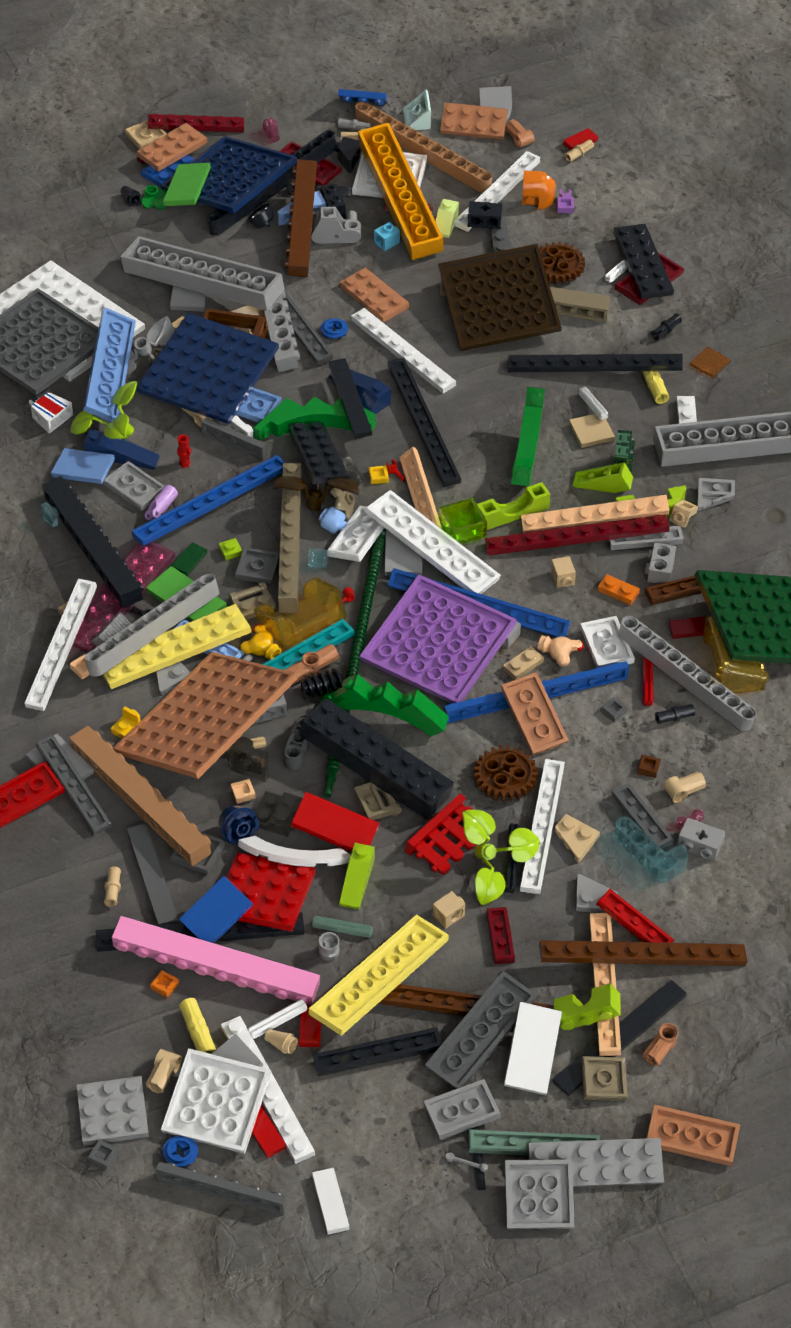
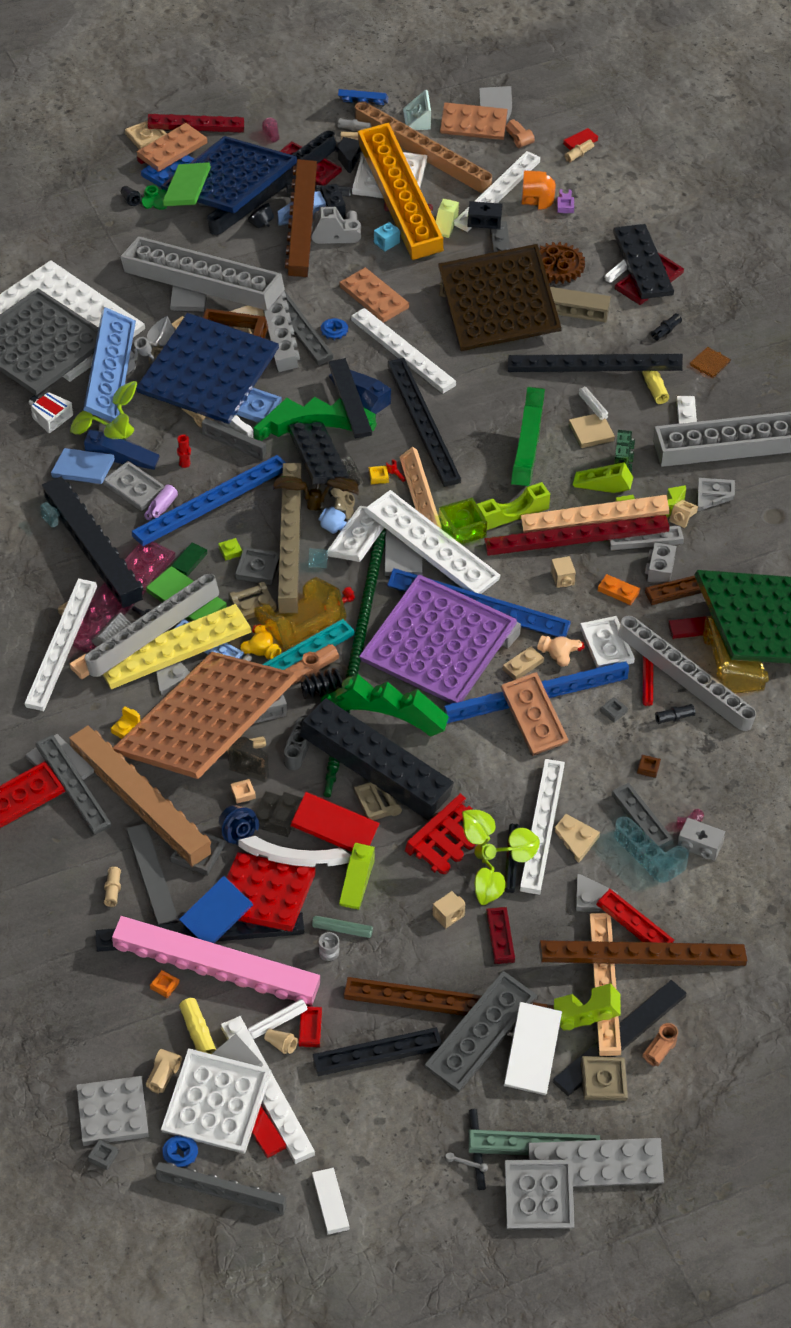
(378, 975): light yellow plate -> none
(462, 1109): light grey plate -> none
(505, 773): reddish brown gear -> none
(680, 788): tan piece -> none
(694, 1135): nougat plate -> none

